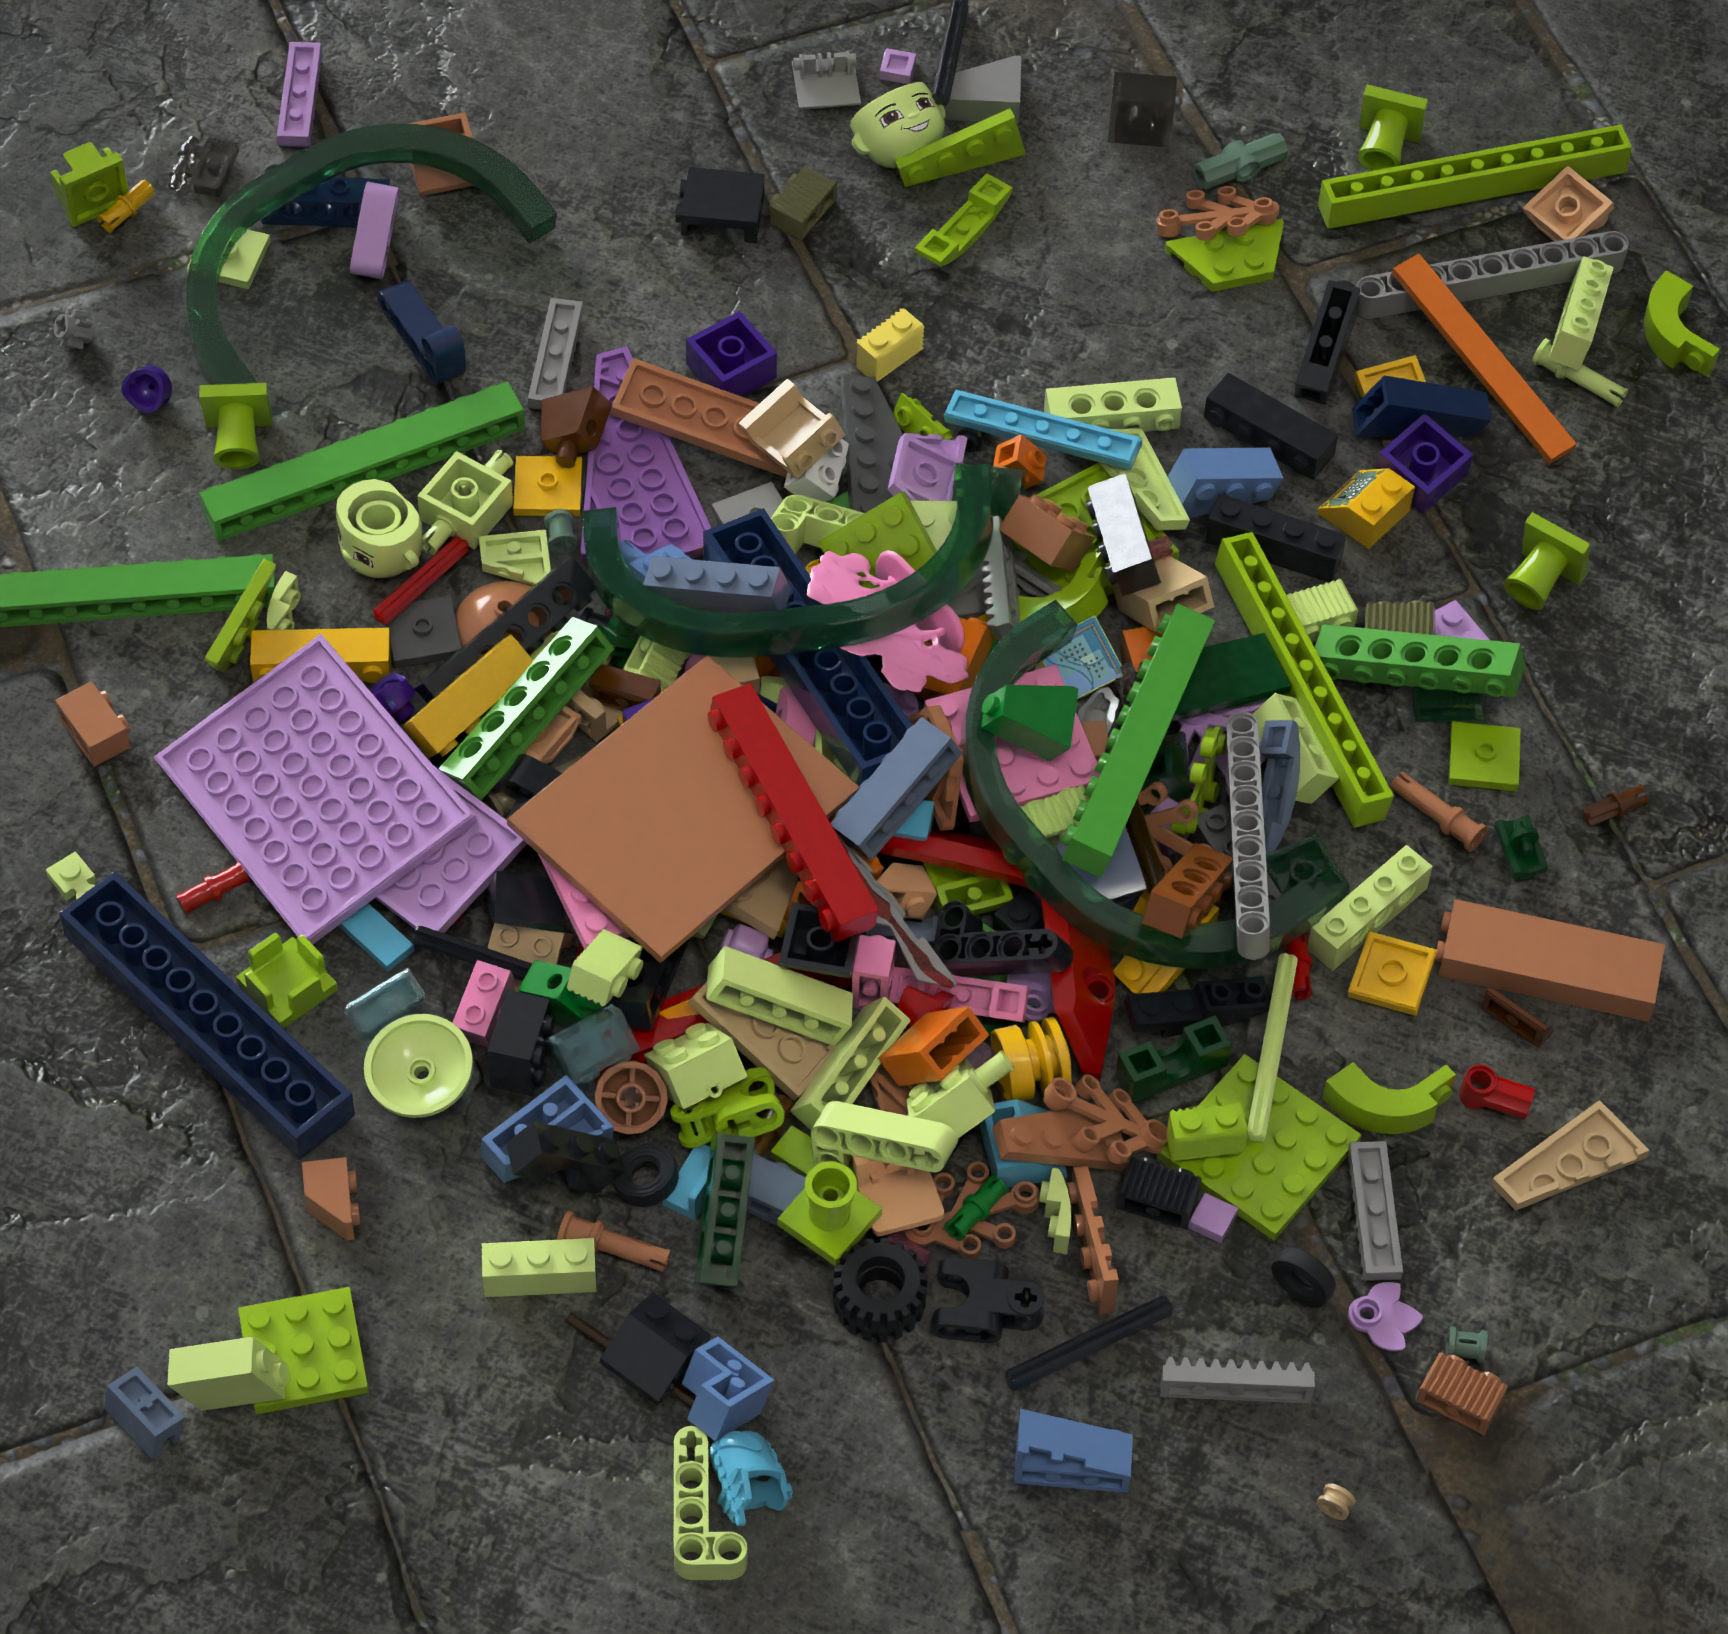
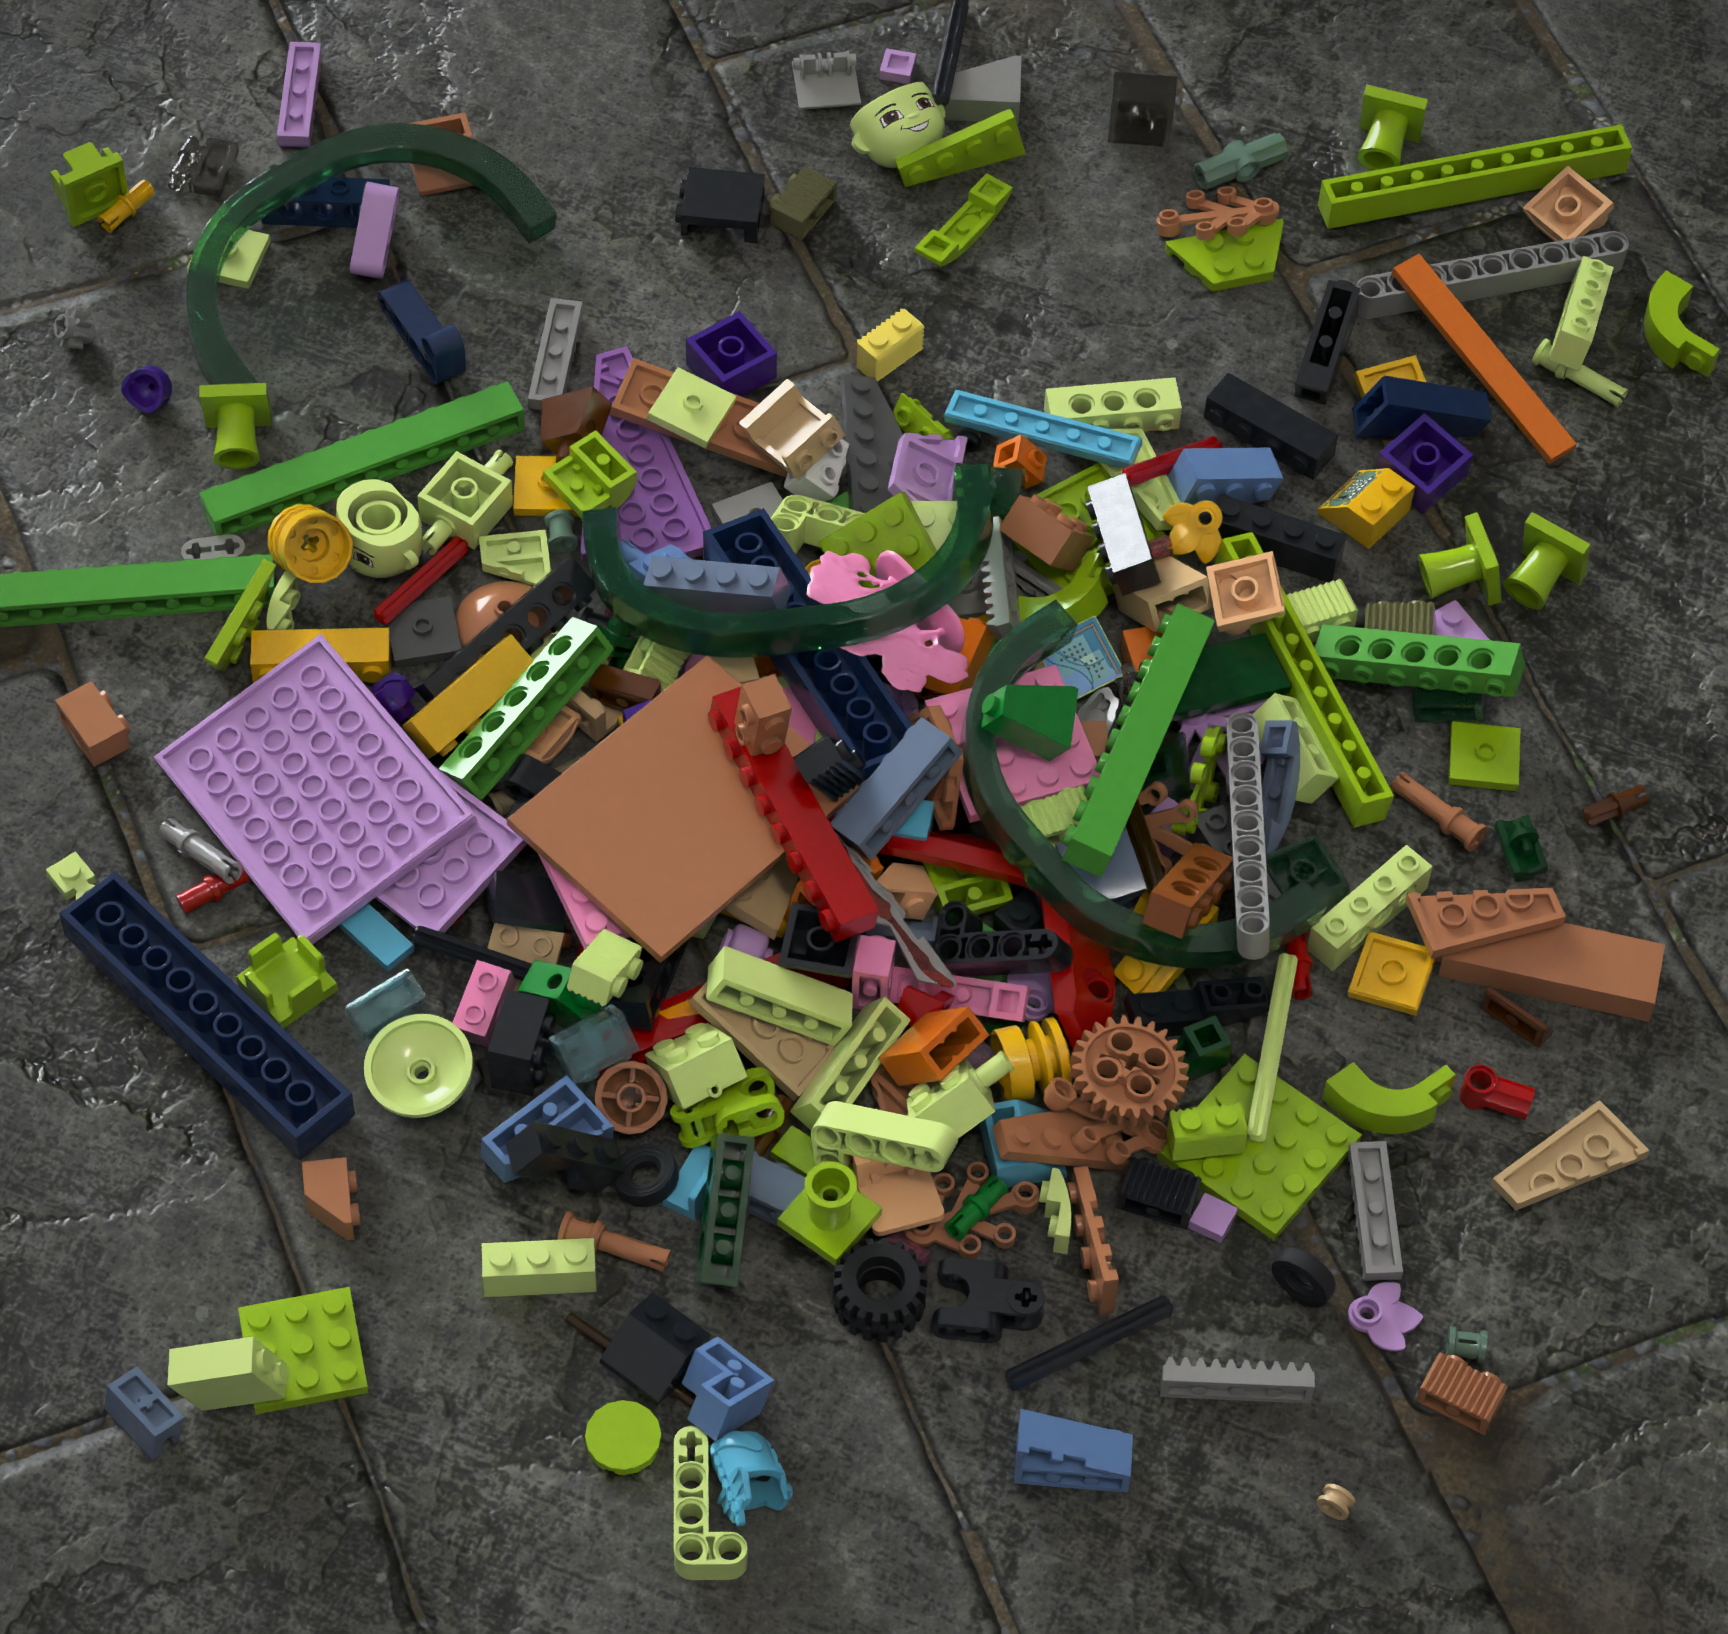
(192, 845): none -> light grey pin
(213, 547): none -> light grey beam
(326, 549): none -> yellow wheel
(592, 476): none -> lime brick
(623, 1437): none -> lime tile
(691, 407): none -> yellowish green plate
(762, 716): none -> nougat brick
(831, 767): none -> black brick
(1129, 1070): none -> nougat gear
(1163, 463): none -> red axle
(1191, 533): none -> yellow plate
(1245, 592): none -> light nougat slope
(1463, 565): none -> lime plant
(1472, 920): none -> nougat wing

